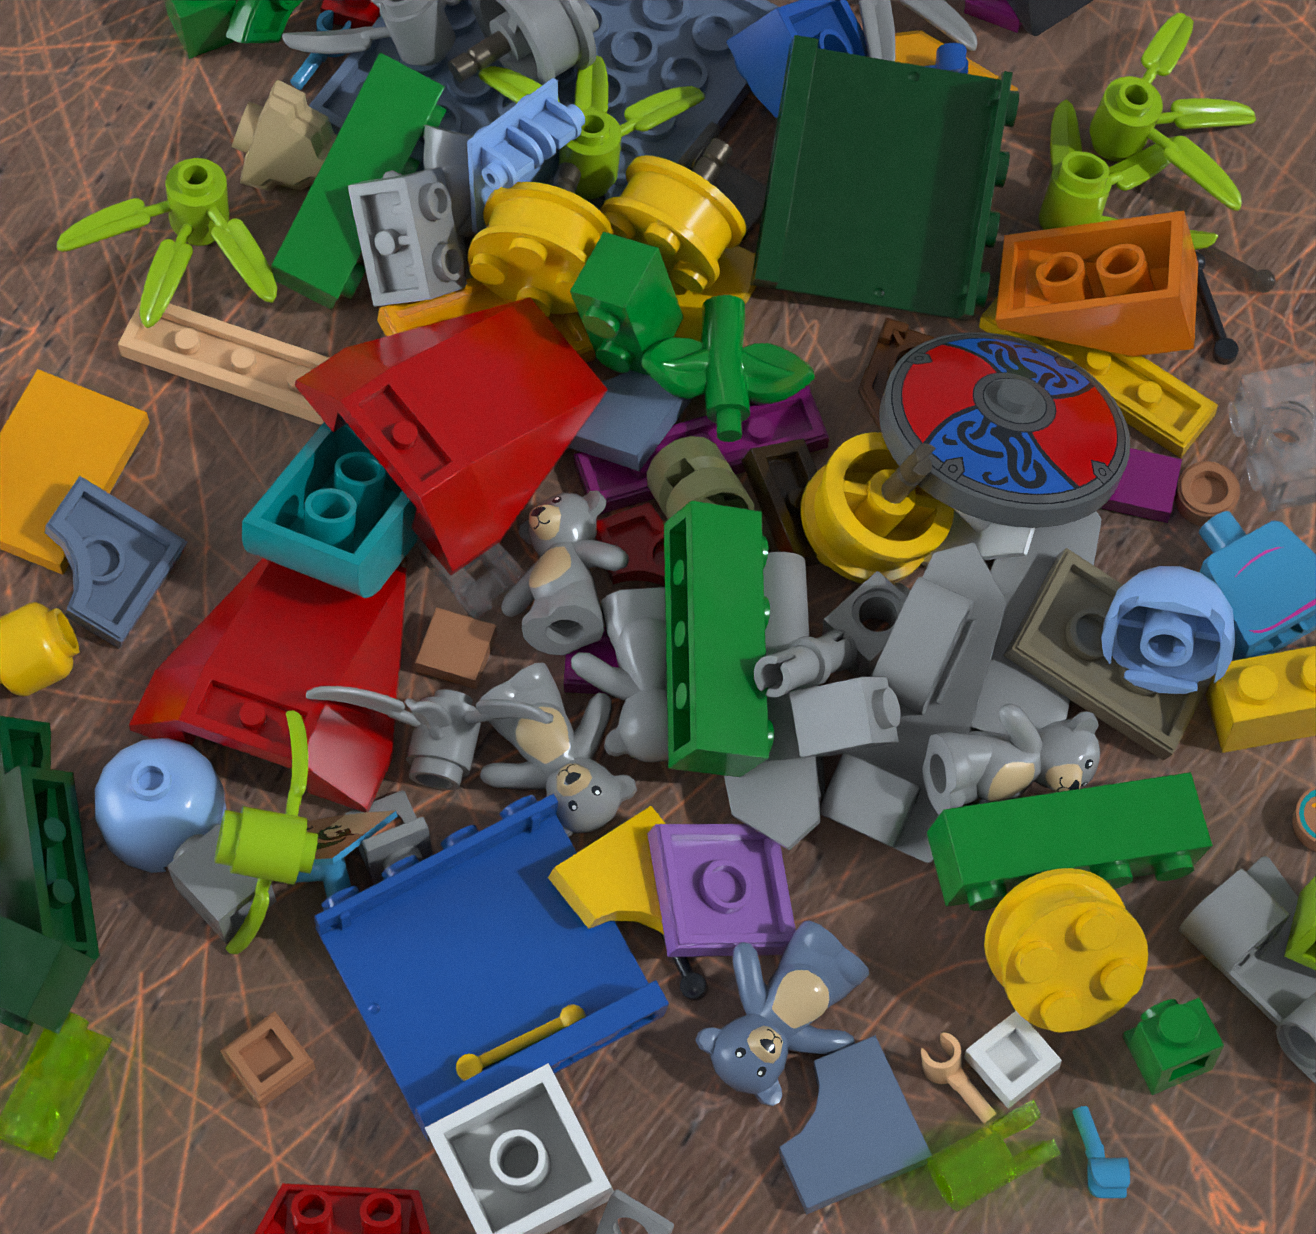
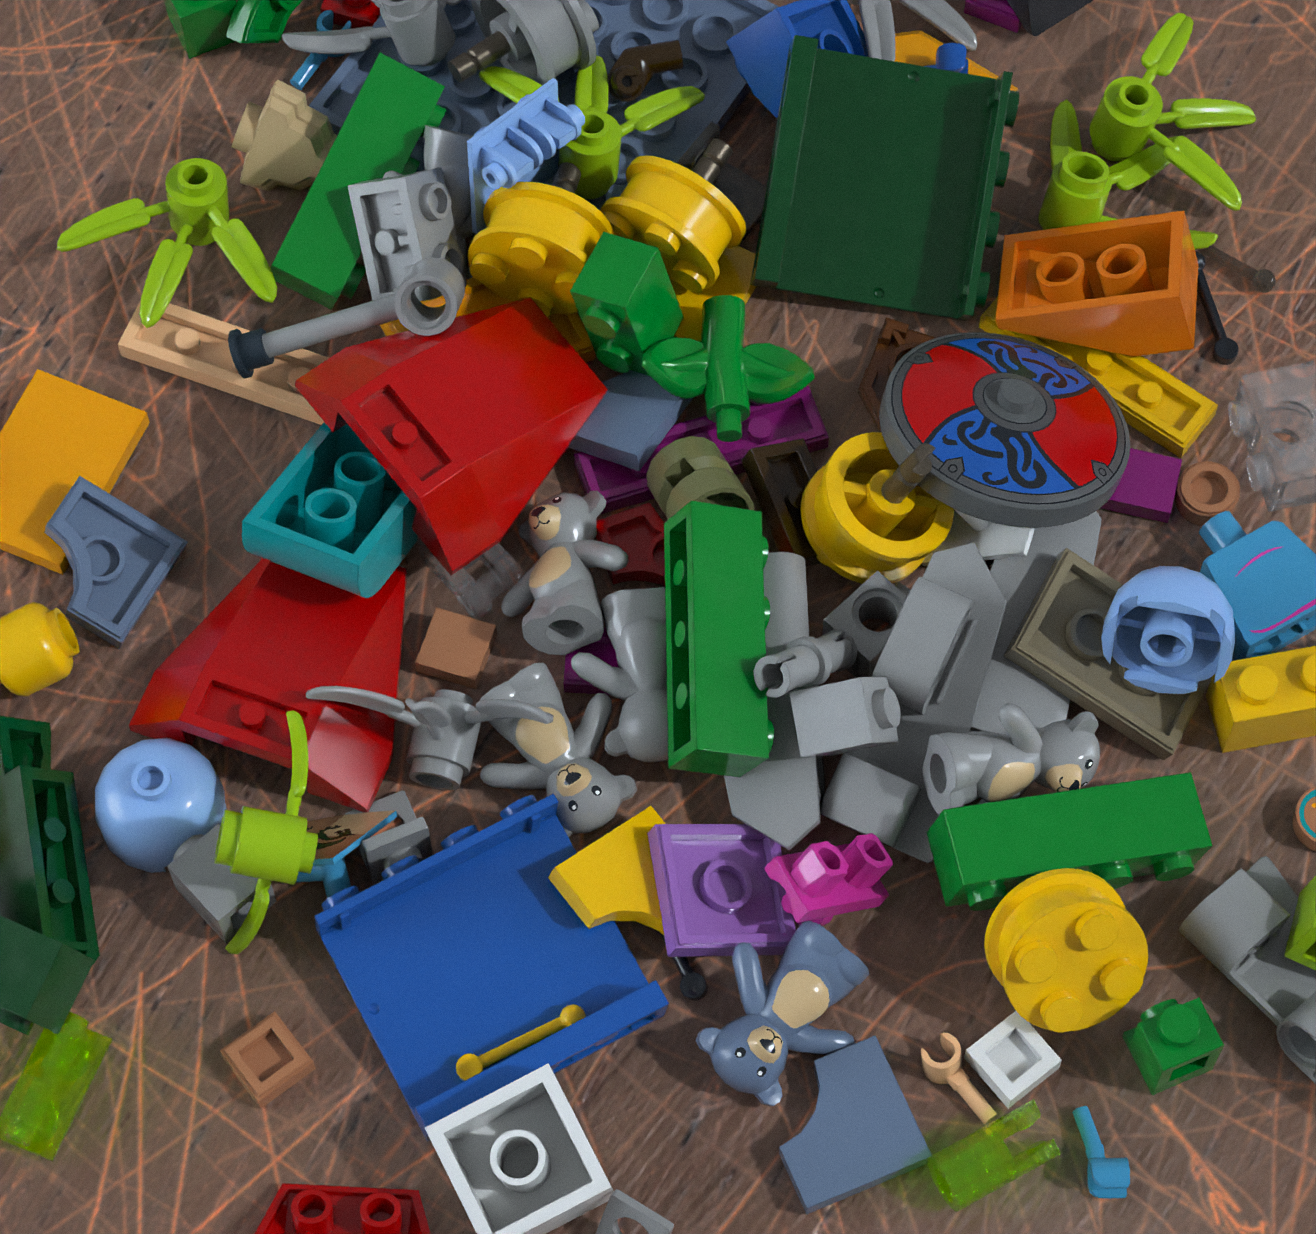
(259, 348): none -> light grey piece
(639, 64): none -> dark brown arm
(832, 878): none -> dark pink hips

